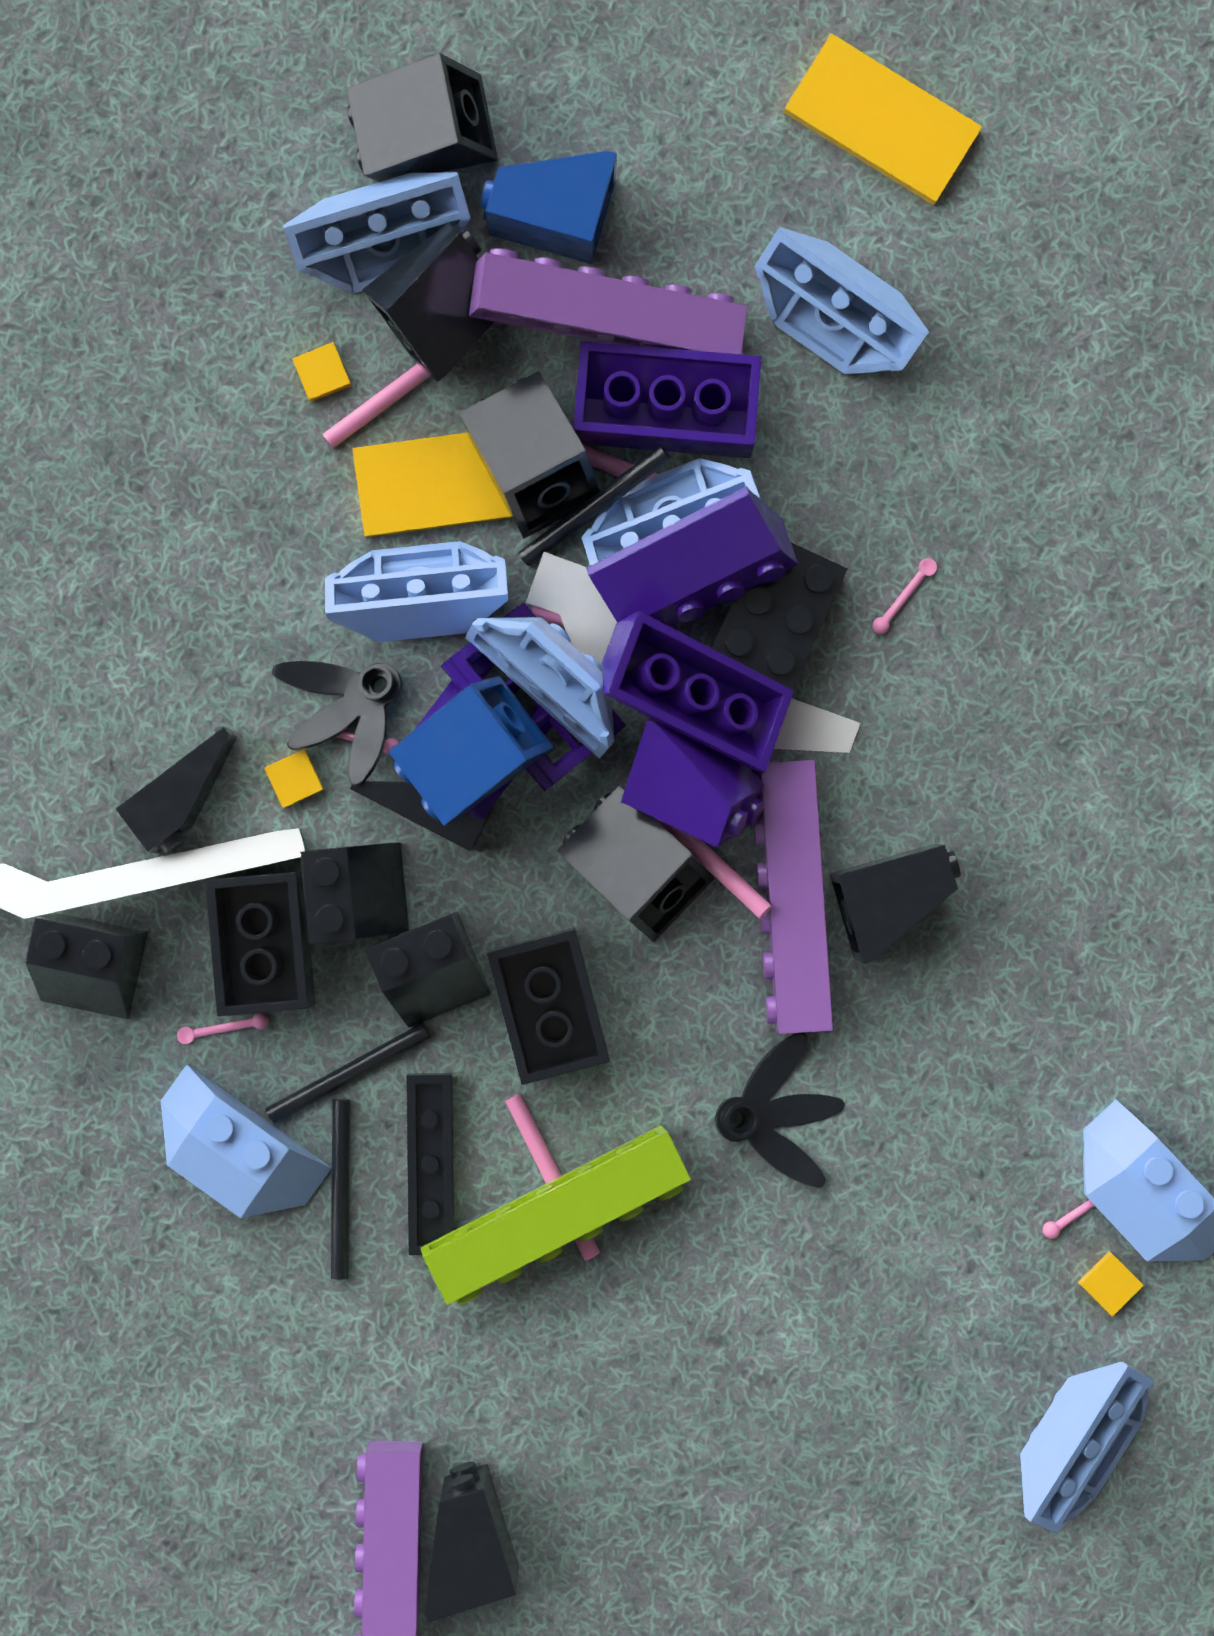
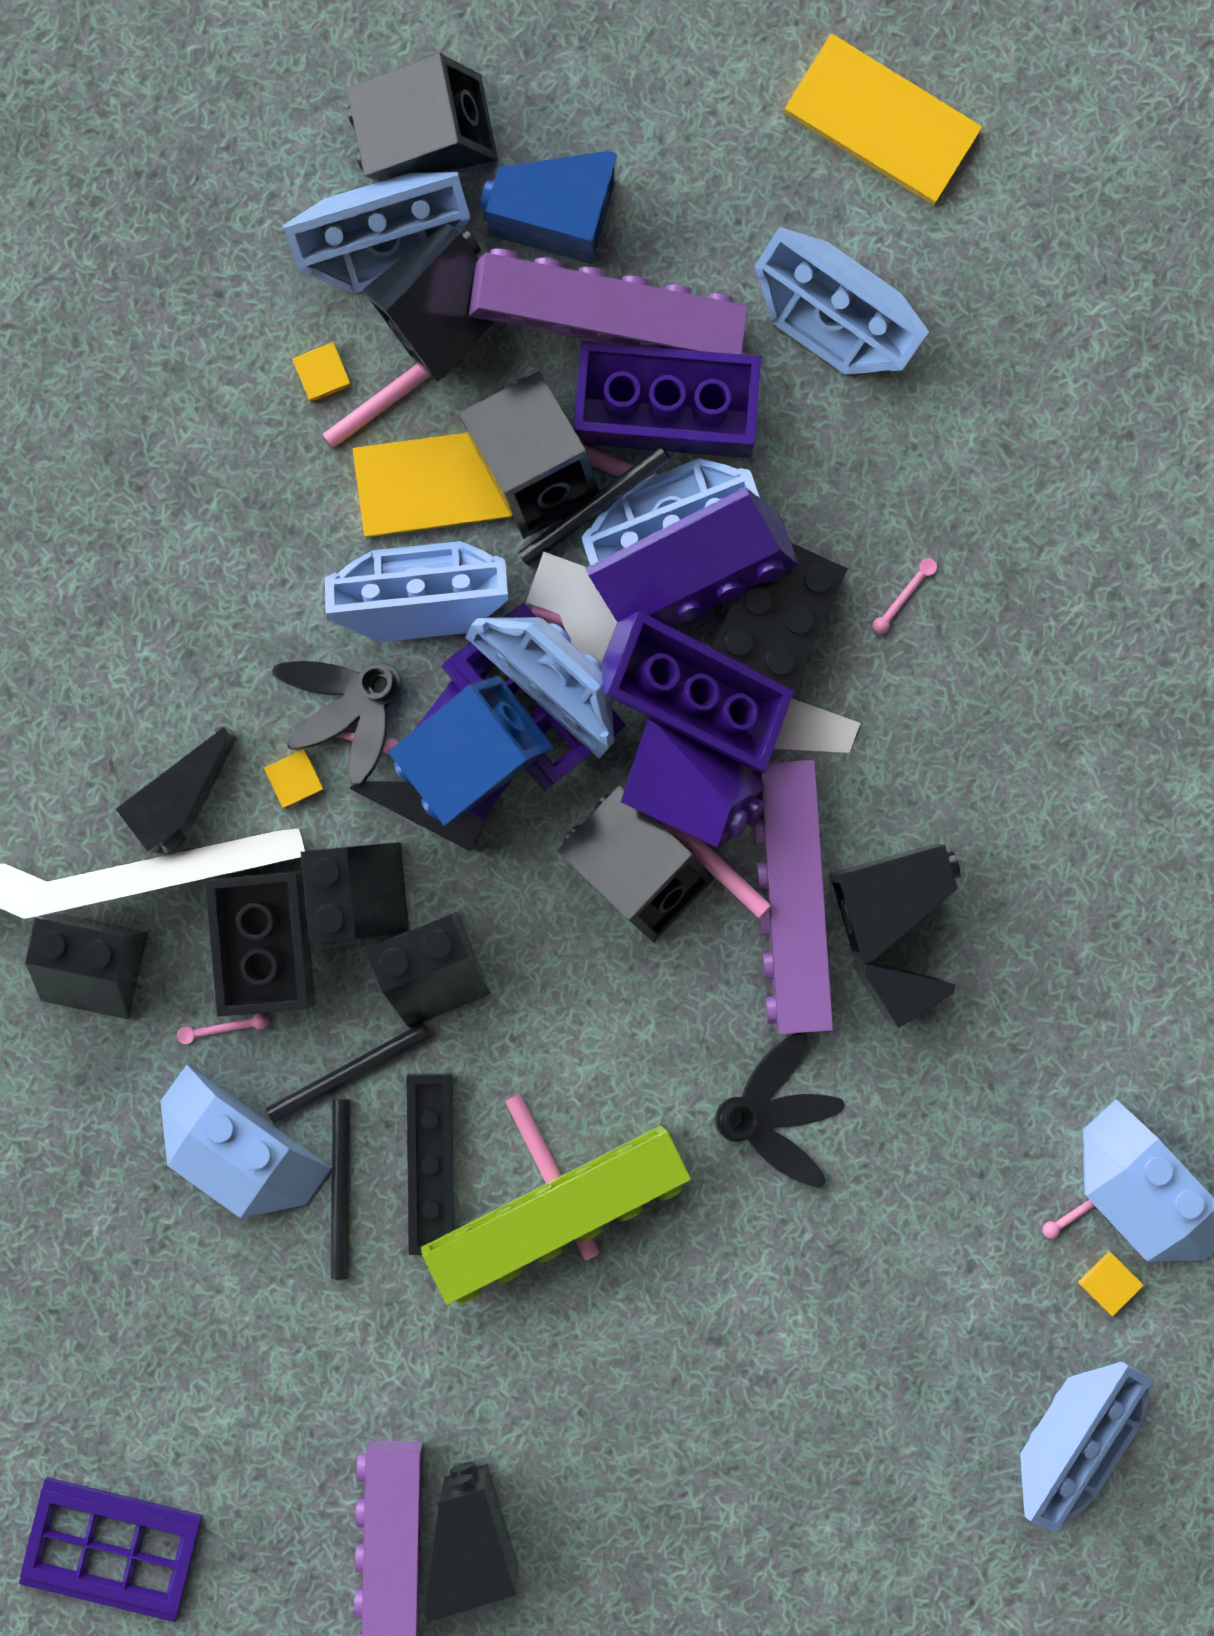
(100, 1589): none -> dark purple piece
(548, 1006): black brick -> none
(902, 993): none -> black slope

